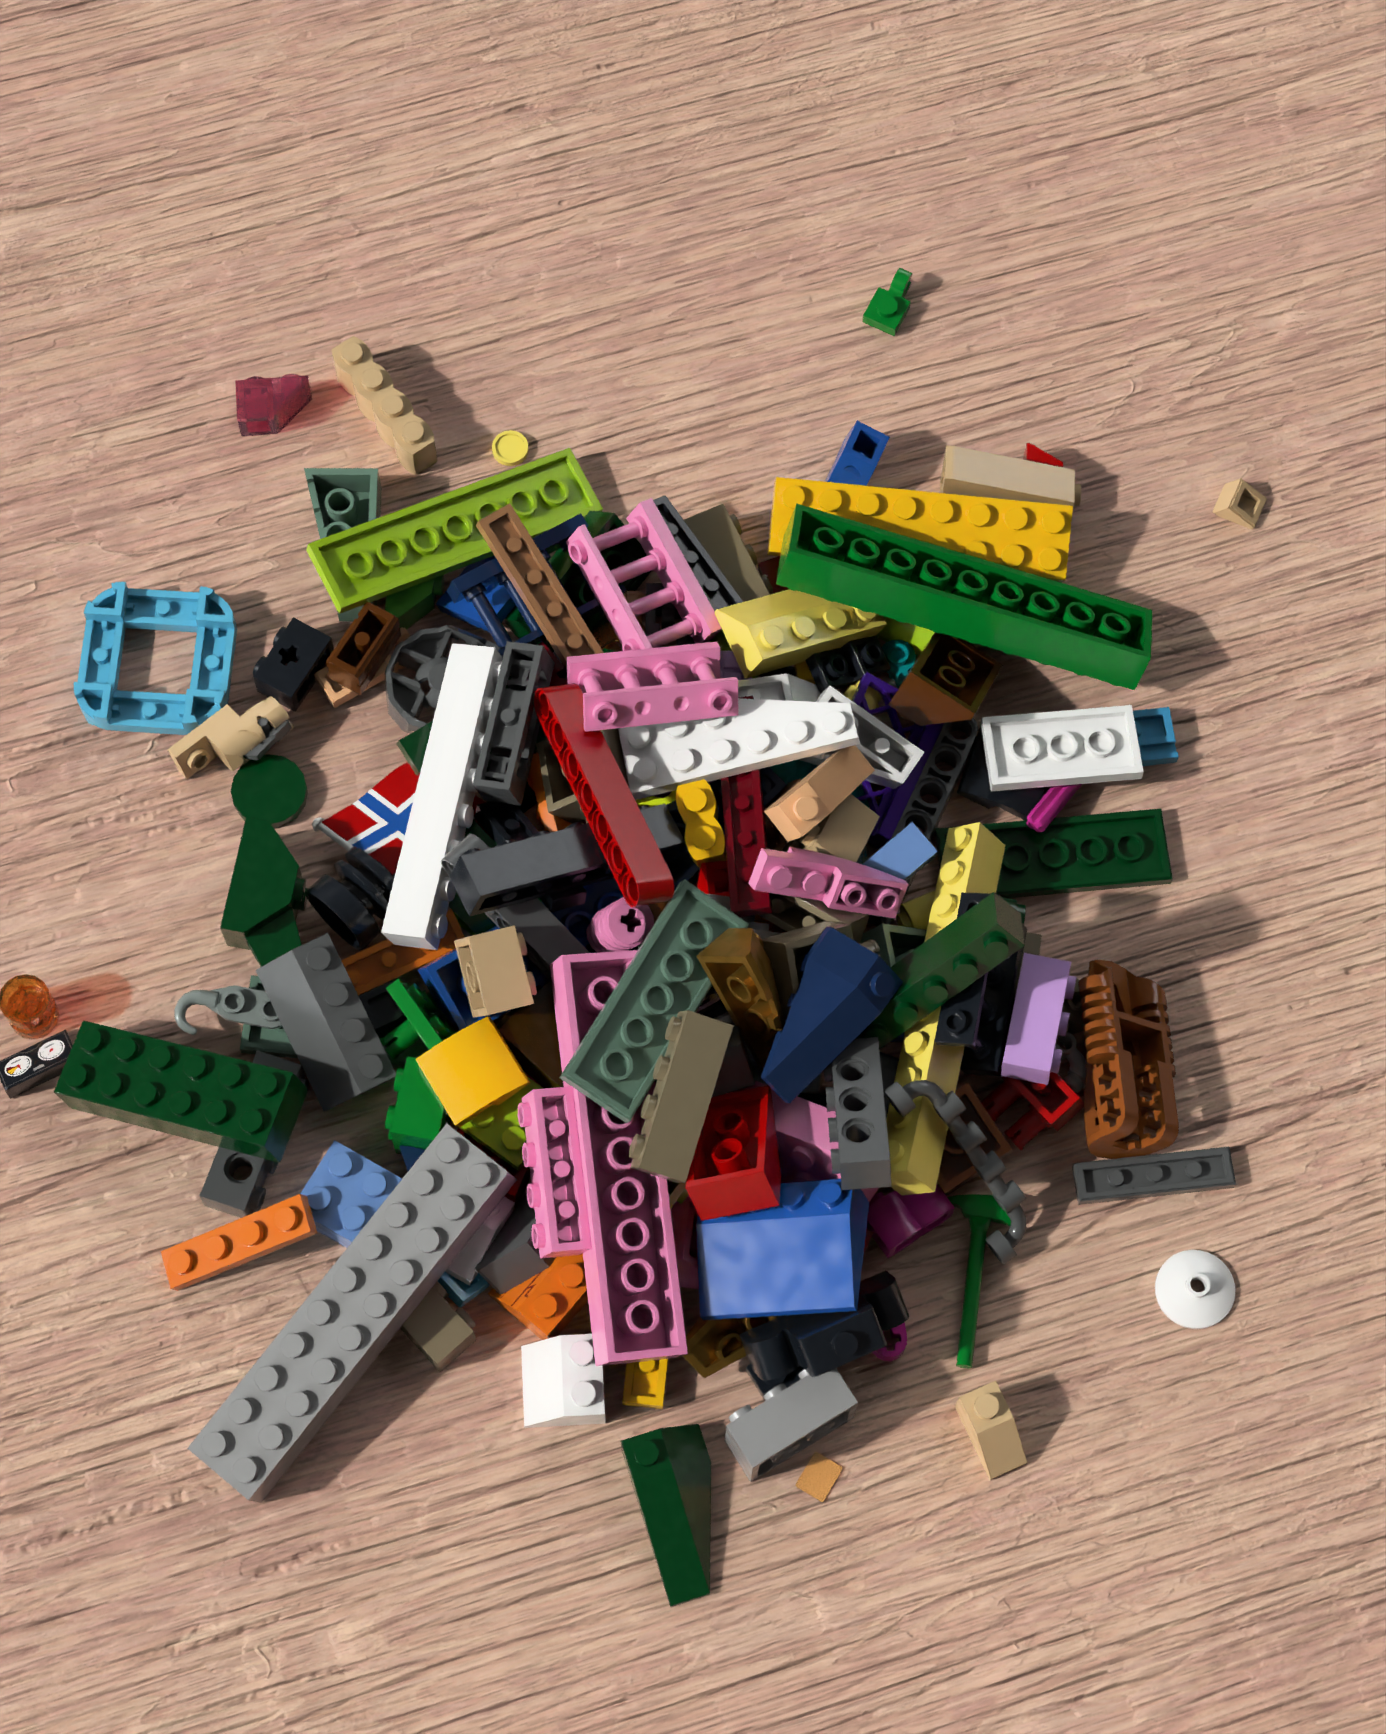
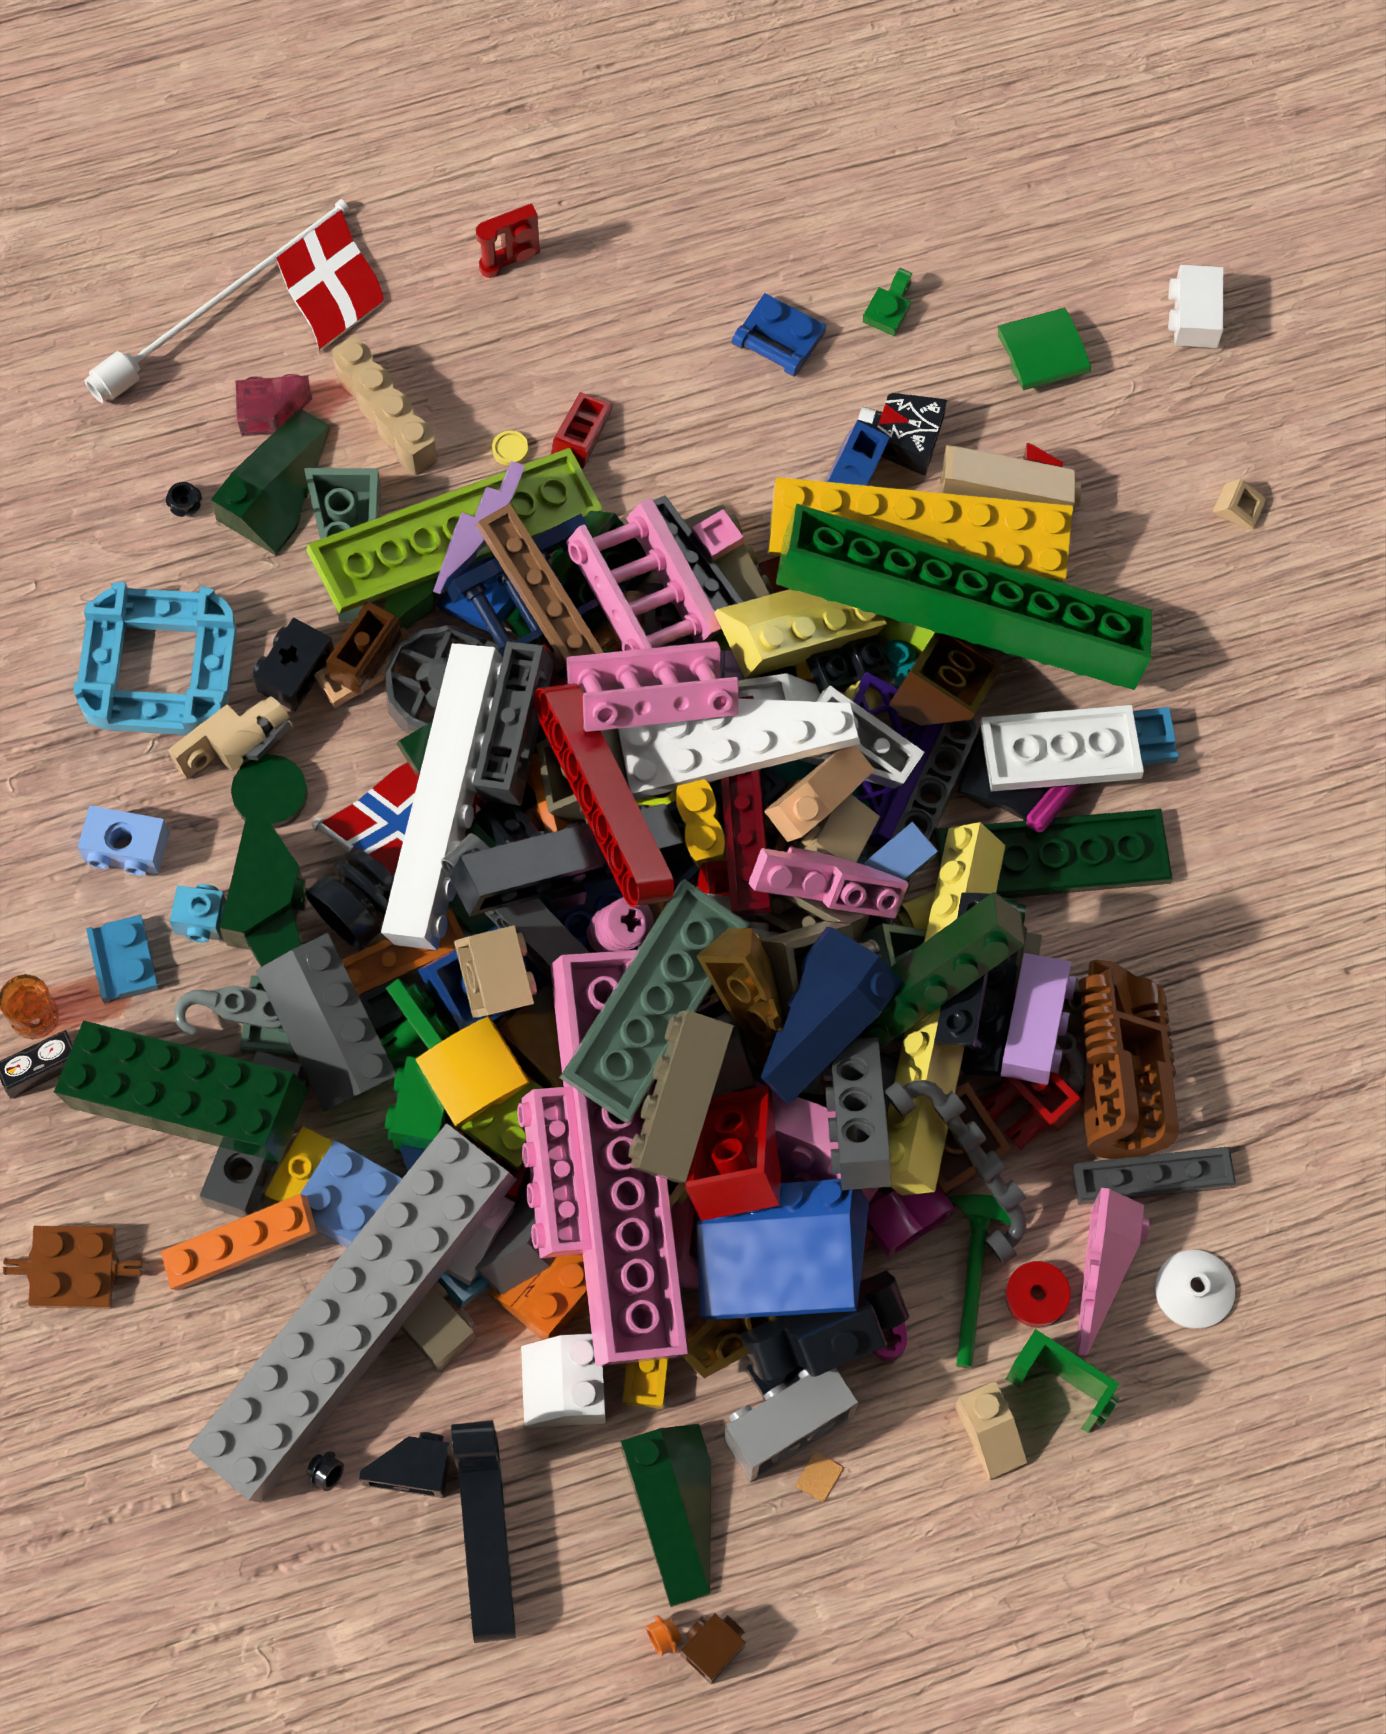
(72, 1267): none -> dark orange plate
(107, 826): none -> light blue brick
(122, 959): none -> dark azure plate
(180, 491): none -> black plate
(198, 912): none -> medium azure brick
(270, 486): none -> dark green wedge
(298, 1165): none -> yellow plate
(321, 274): none -> flag
(325, 1471): none -> black plate
(411, 1466): none -> black slope
(466, 538): none -> lavender slope
(484, 1530): none -> black beam
(518, 239): none -> red plate
(582, 448): none -> red slope
(663, 1635): none -> orange plate
(713, 1645): none -> reddish brown brick
(718, 535): none -> bright pink plate
(784, 326): none -> blue plate
(912, 427): none -> black torso
(1037, 1312): none -> red piece
(1044, 348): none -> green slope
(1069, 1368): none -> green panel
(1112, 1242): none -> bright pink wedge
(1198, 306): none -> white brick

